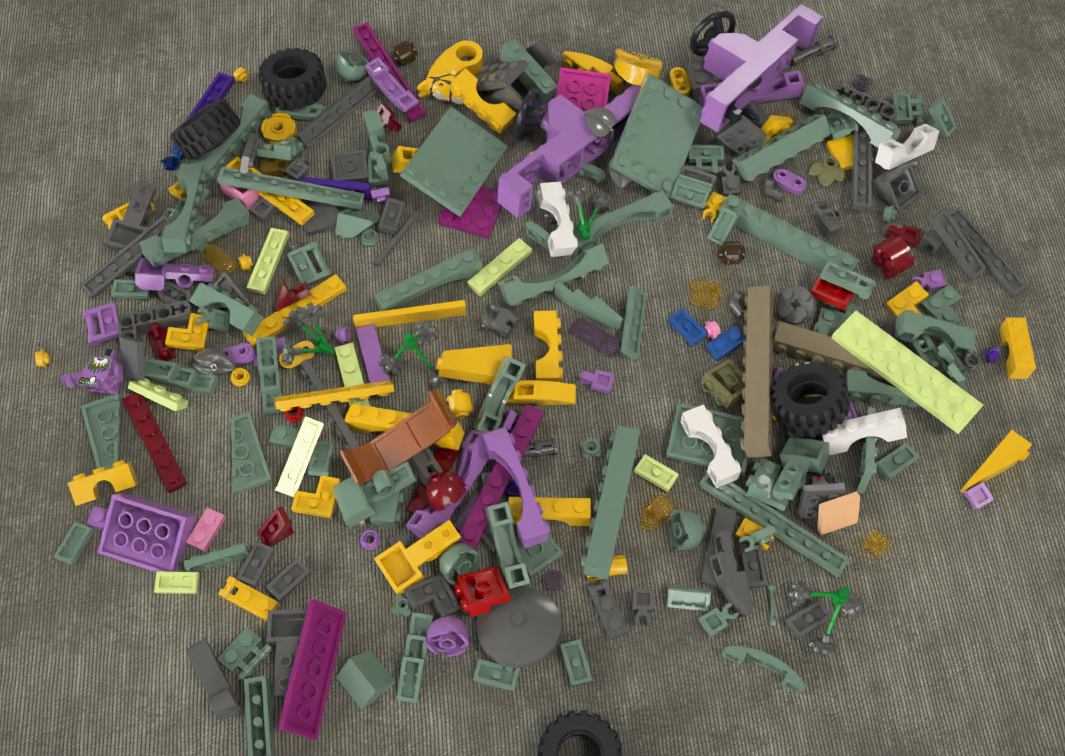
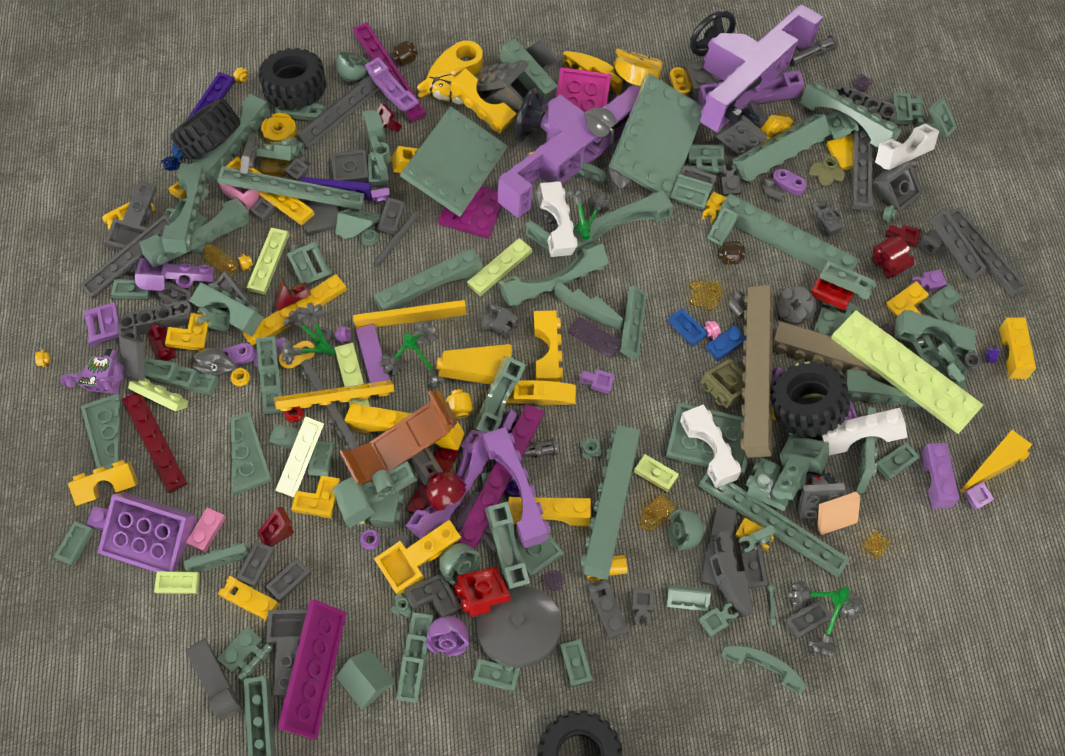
(943, 487): none -> medium lavender arch

